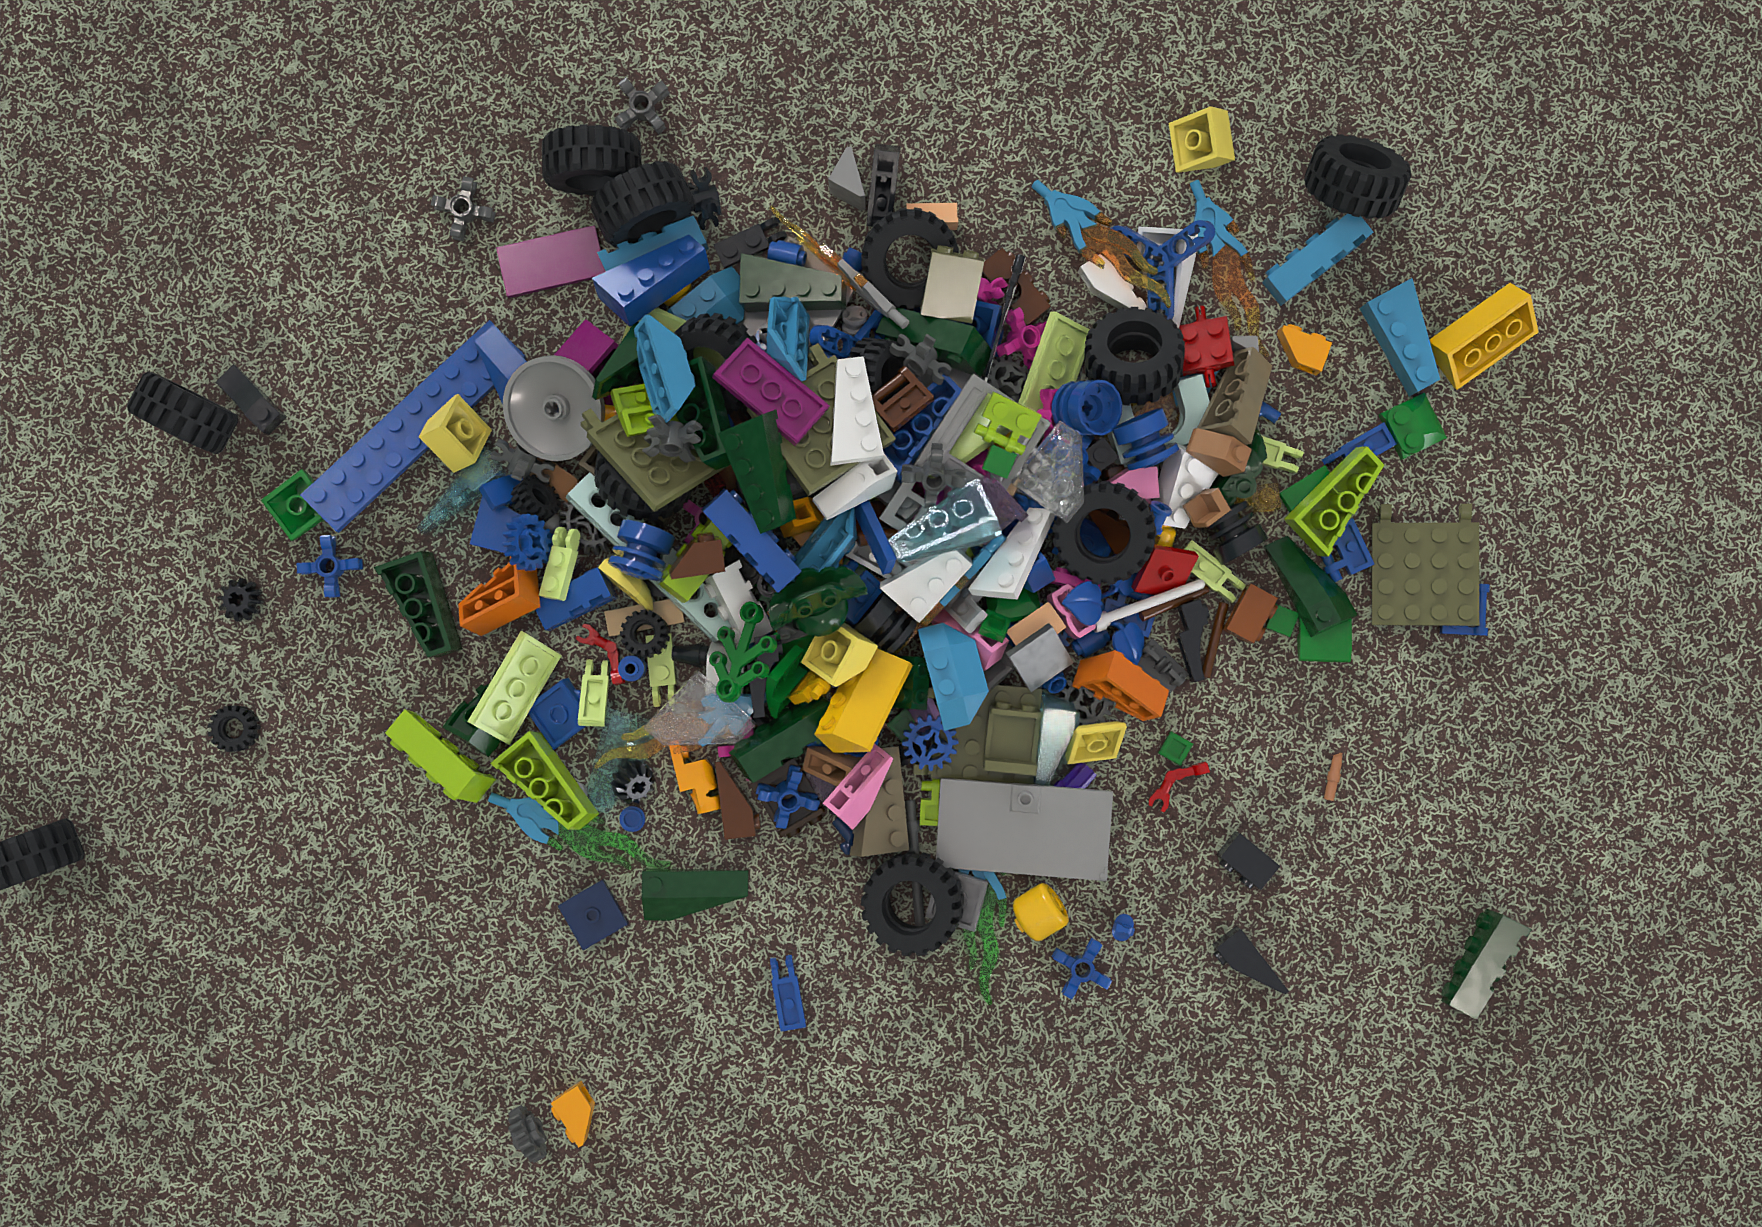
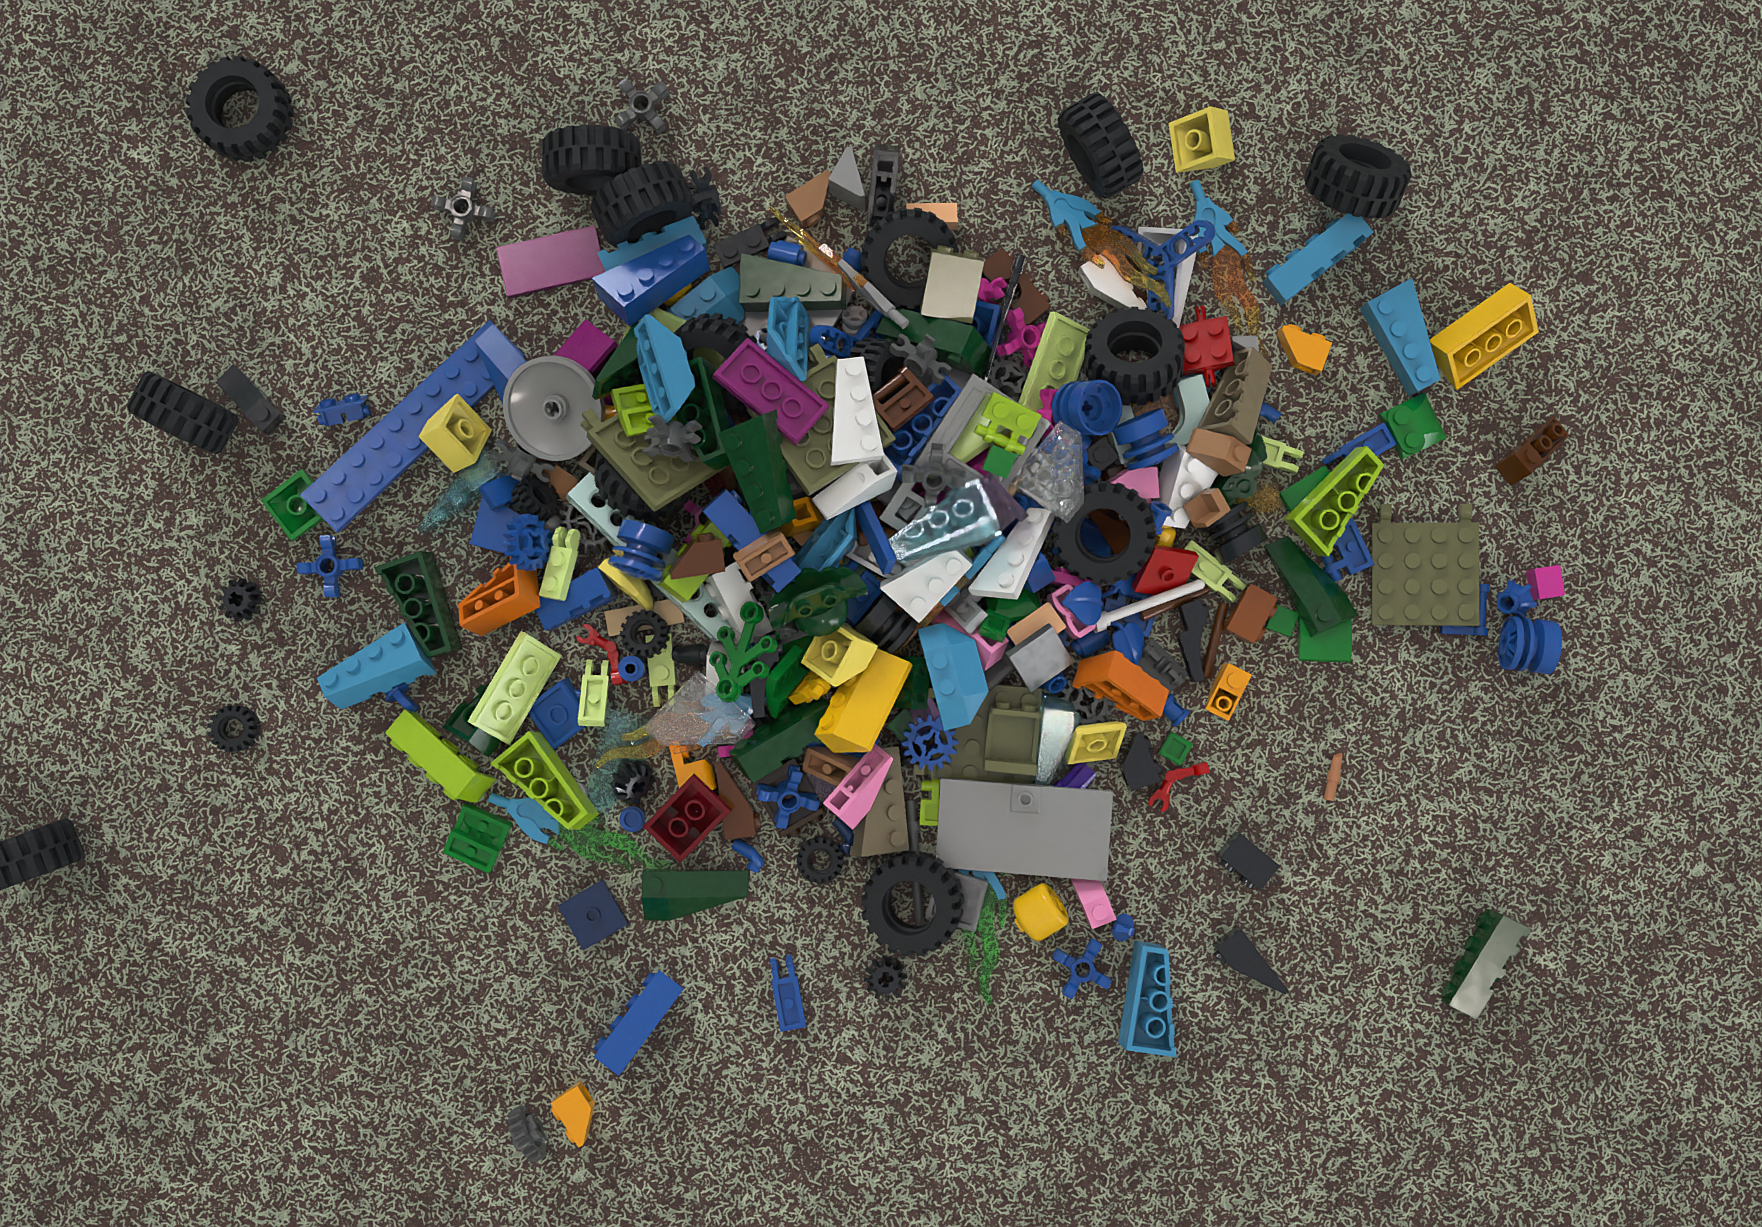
(217, 86): none -> black tyre
(332, 410): none -> blue hinge
(376, 668): none -> dark azure wedge
(398, 693): none -> blue piece
(477, 837): none -> green slope
(638, 1023): none -> blue wedge
(687, 818): none -> dark red slope
(749, 852): none -> blue arm
(763, 554): none -> medium nougat slope
(809, 200): none -> medium nougat slope
(809, 871): none -> black tyre
(878, 972): none -> black gear
(1093, 902): none -> bright pink slope
(1100, 145): none -> black tyre
(1137, 764): none -> black slope
(1148, 1004): none -> dark azure wedge
(1174, 711): none -> blue bush
(1227, 690): none -> light orange slope
(1515, 599): none -> blue rock
(1530, 645): none -> blue wheel
(1532, 451): none -> reddish brown slope
(1545, 582): none -> dark pink panel

